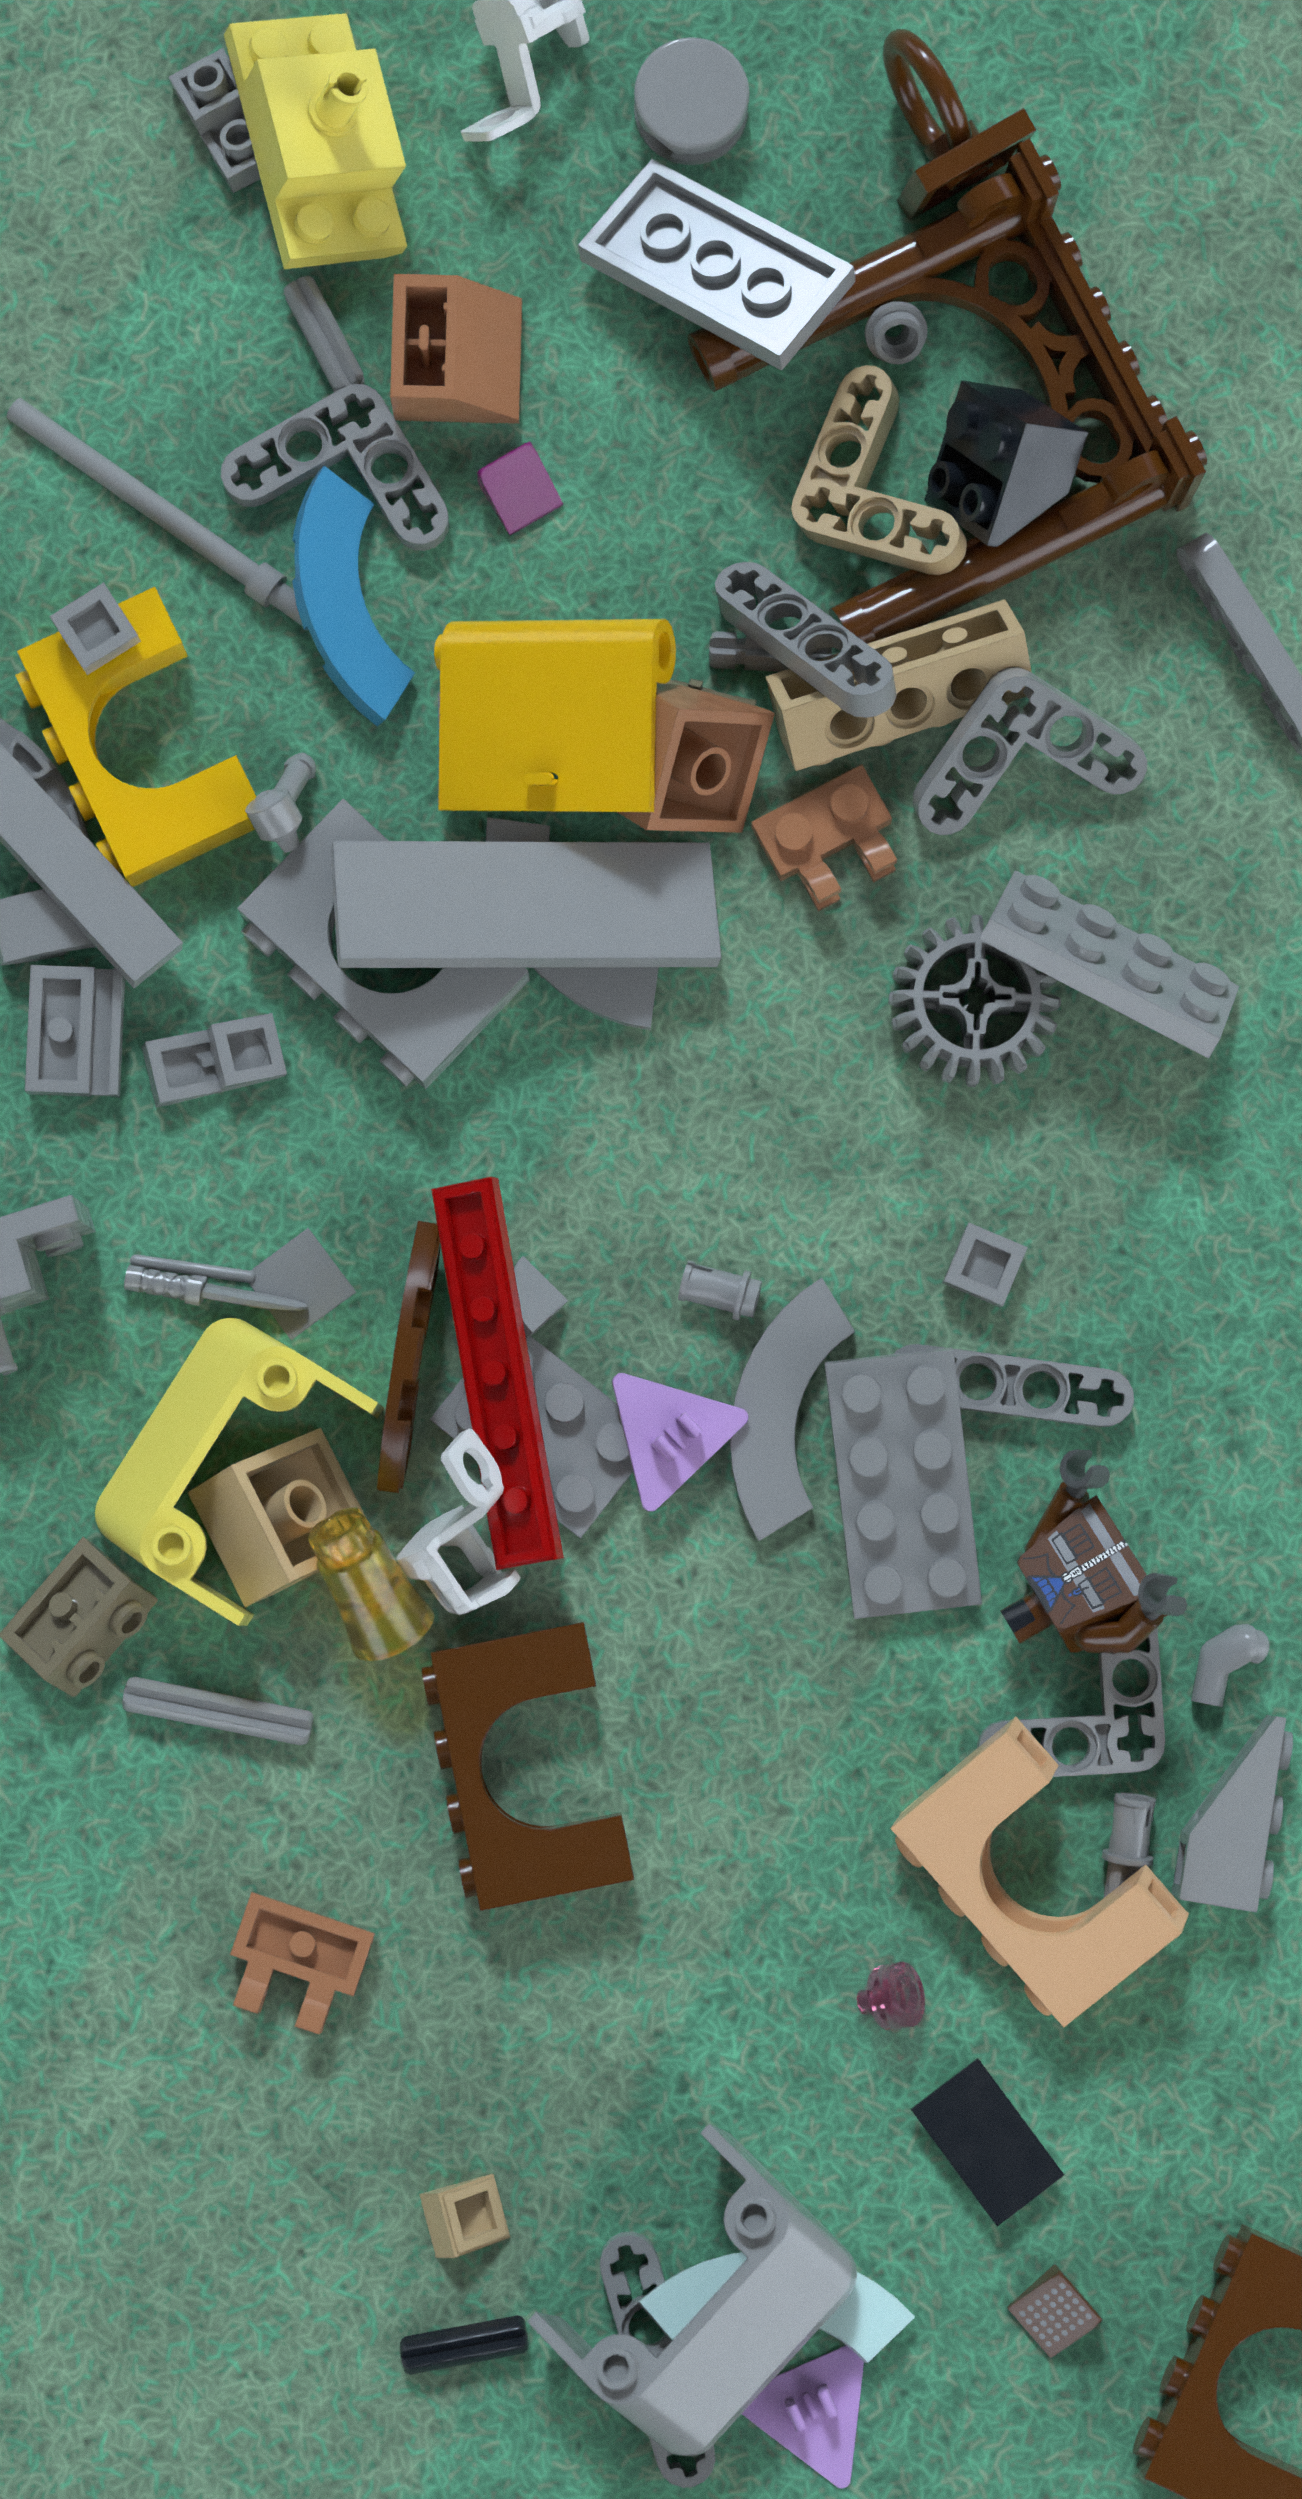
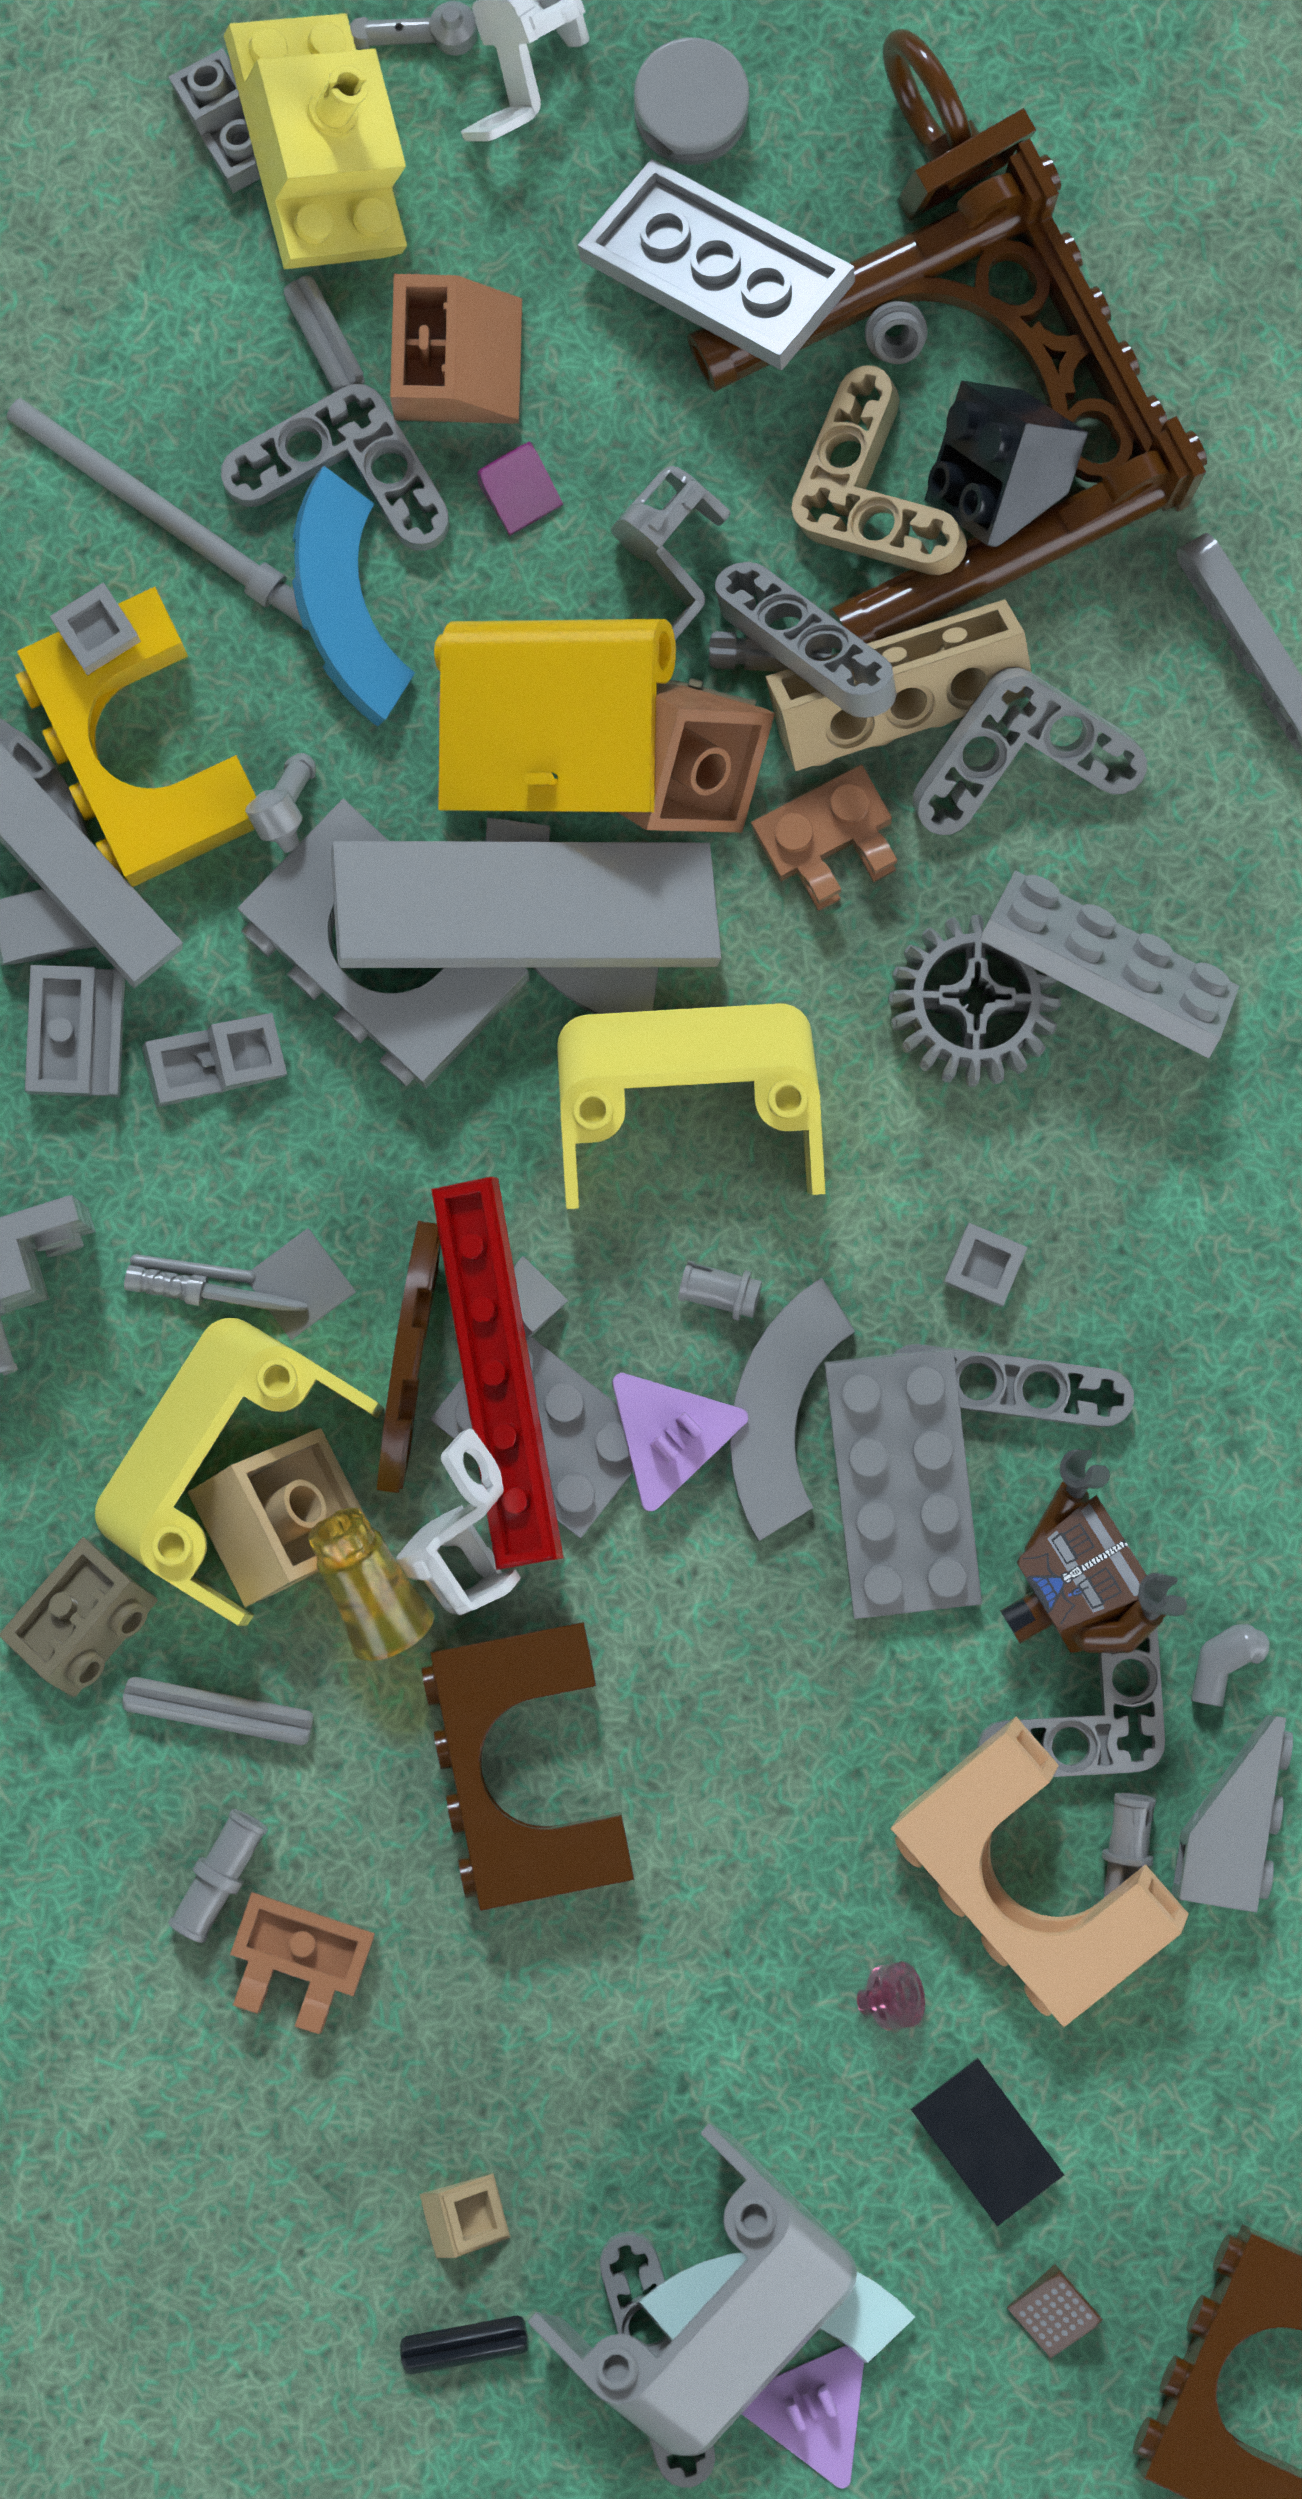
(218, 1876): none -> light grey pin
(449, 28): none -> light grey piece
(646, 529): none -> light grey piece
(688, 1047): none -> light yellow windscreen

